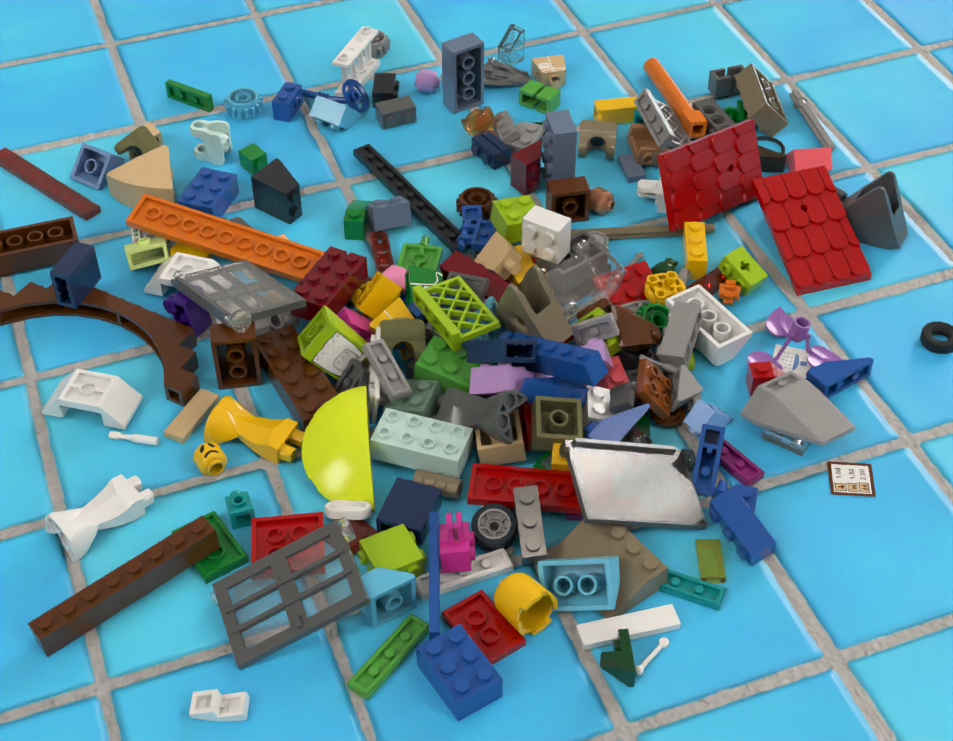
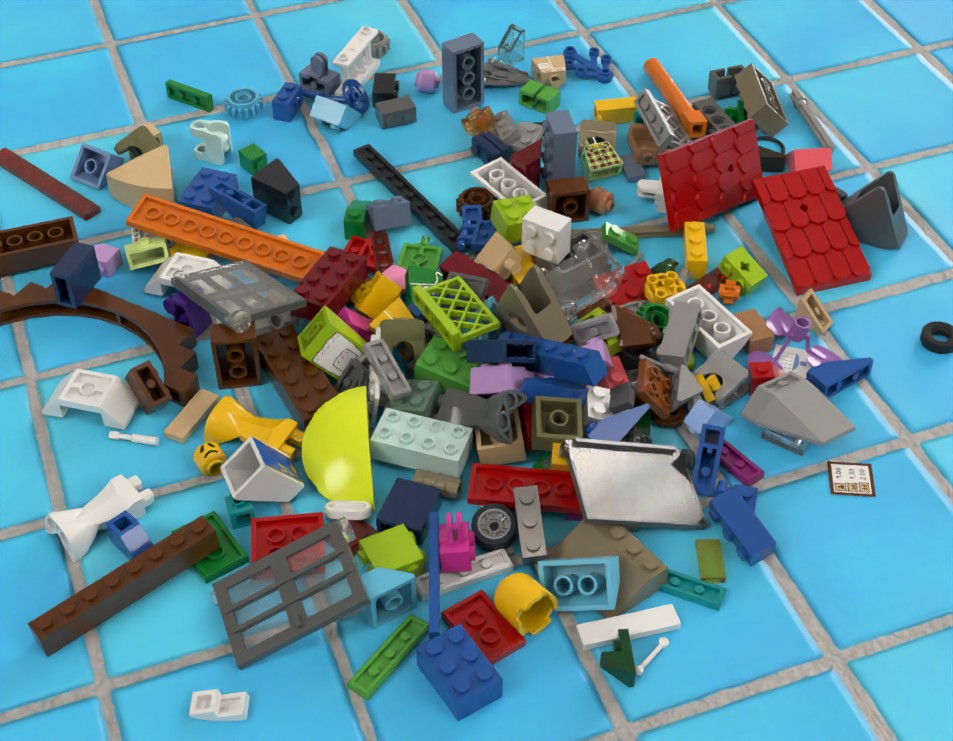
(108, 259): none -> lavender slope
(128, 535): none -> blue slope
(148, 387): none -> reddish brown brick
(239, 203): none -> blue slope
(261, 473): none -> white slope
(318, 77): none -> sand blue brick
(362, 247): none -> red wing
(507, 182): none -> white slope
(600, 160): none -> yellowish green torso
(604, 75): none -> blue plant
(620, 238): none -> bright green plate
(709, 385): none -> yellow tile
(730, 376): none -> light grey piece
(762, 336): none -> medium nougat brick
(812, 309): none -> tan slope

